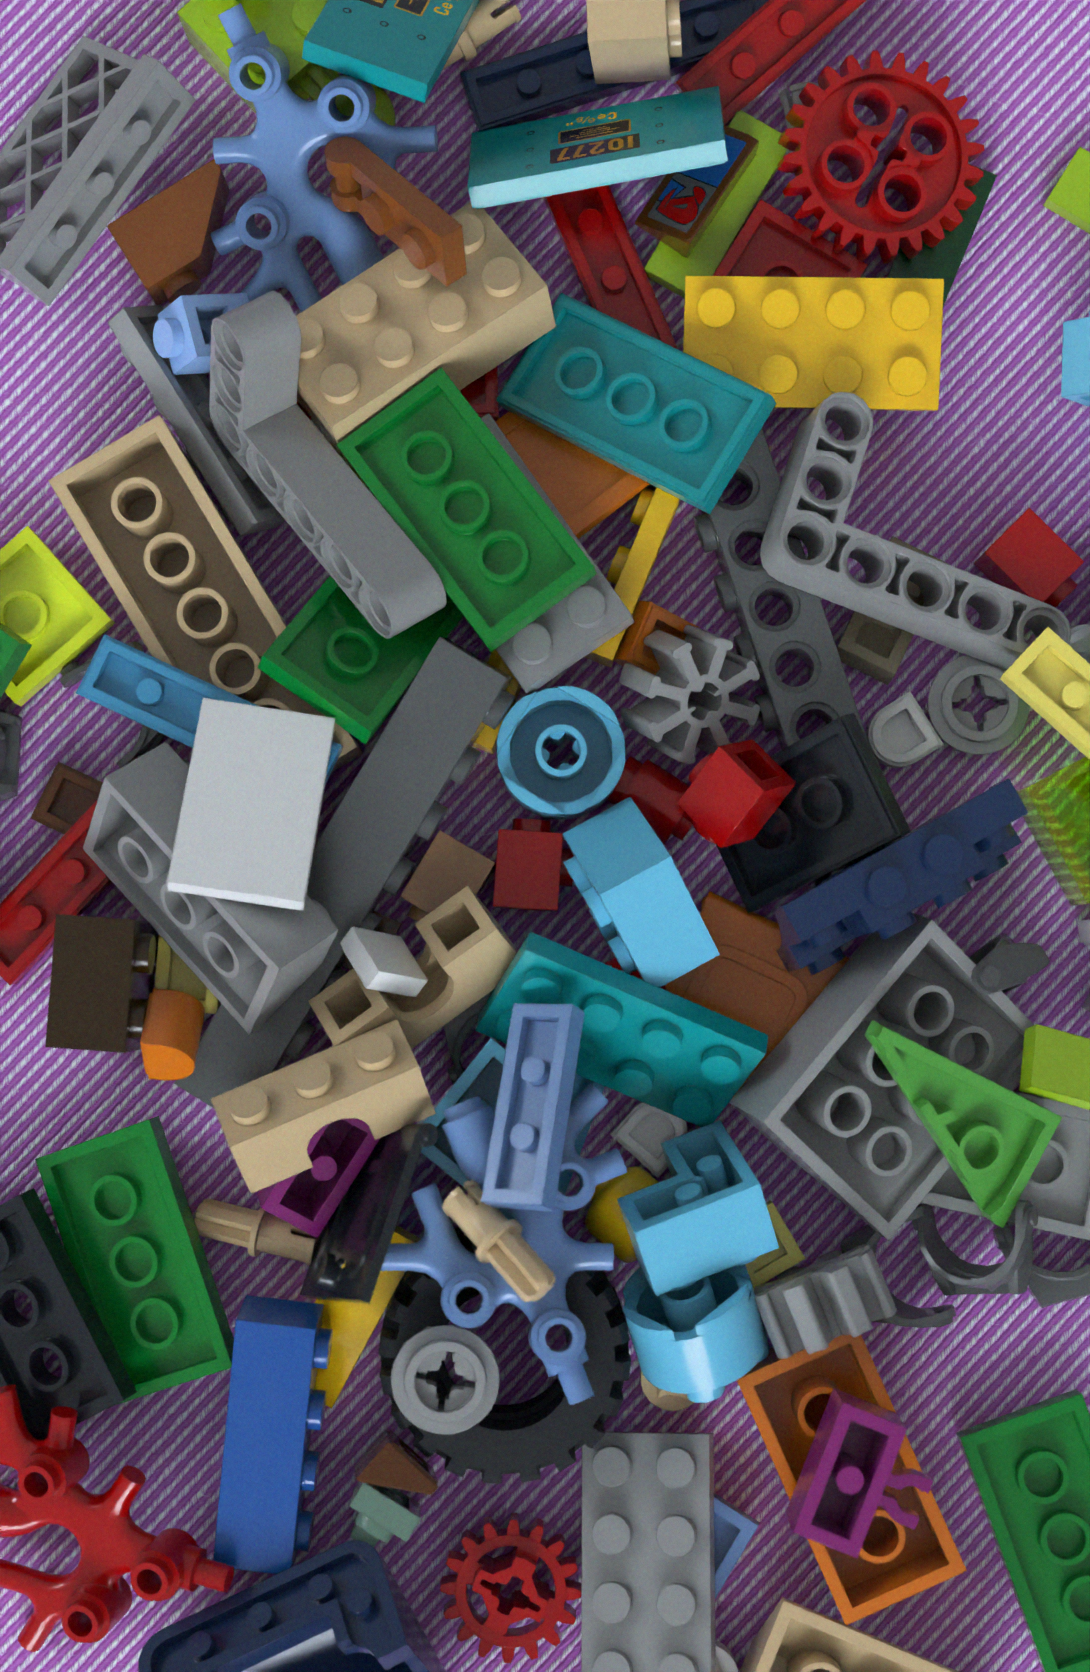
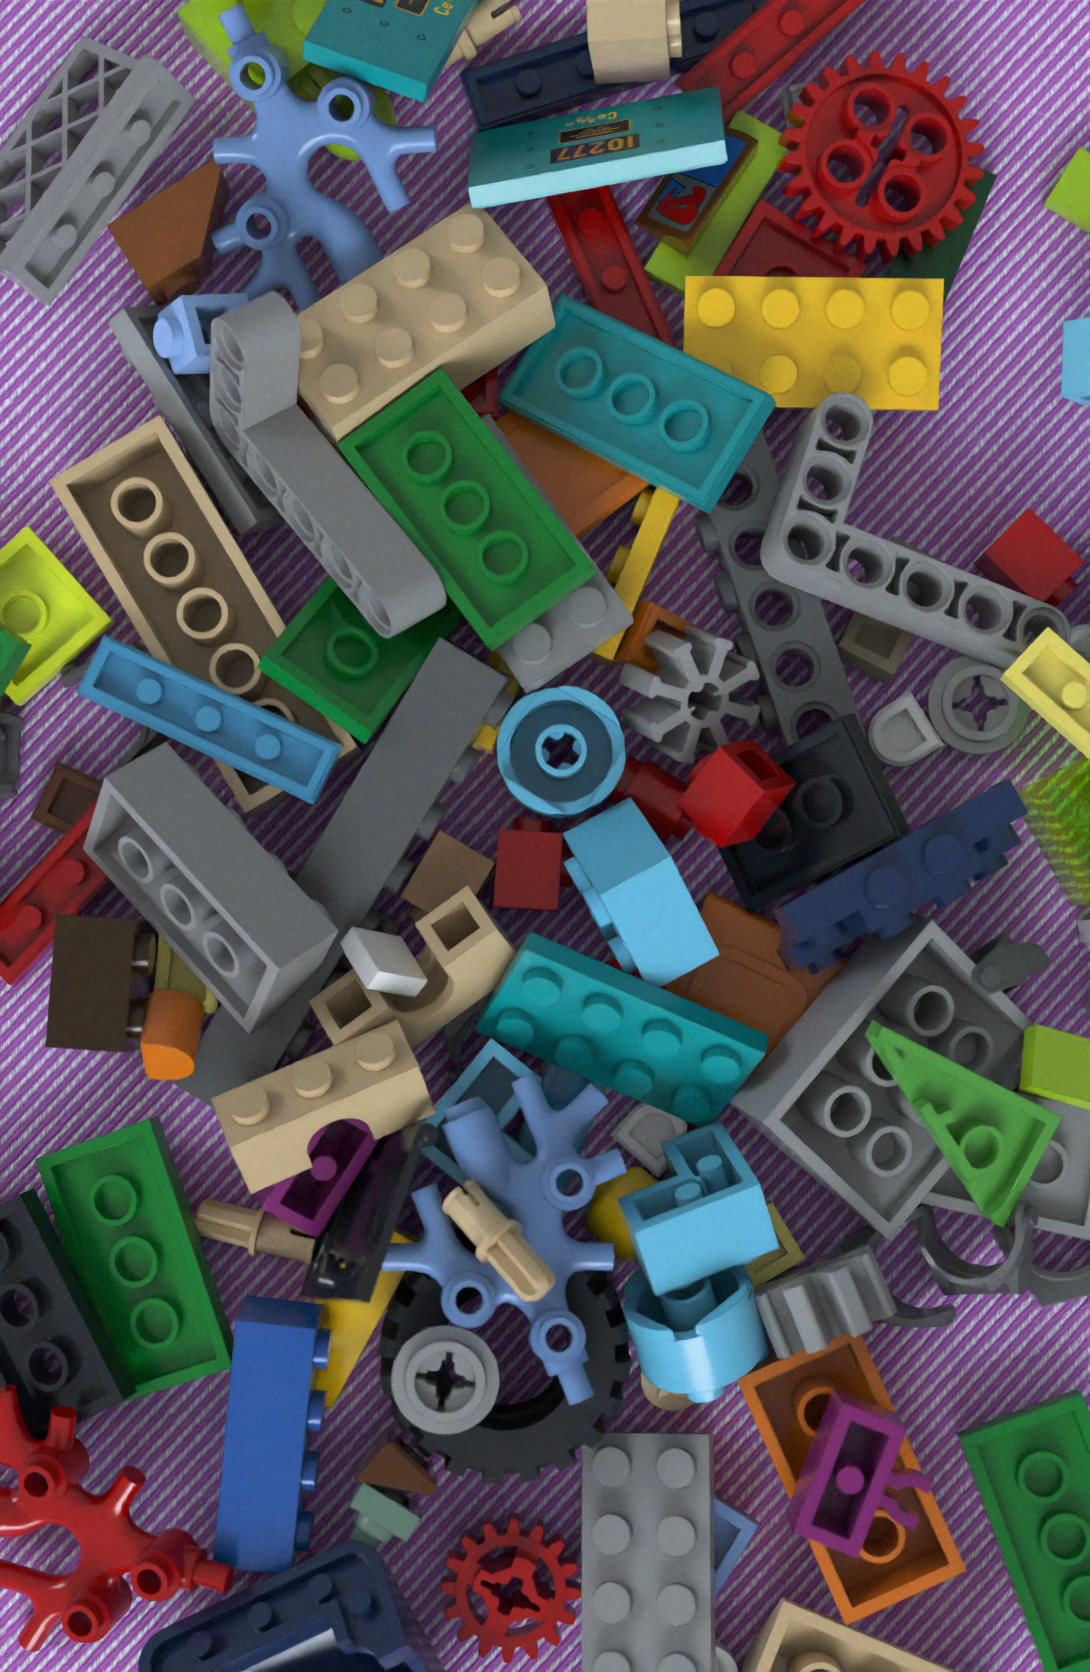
(251, 804): white tile -> none
(395, 209): dark orange plate -> none
(533, 1107): medium blue plate -> none

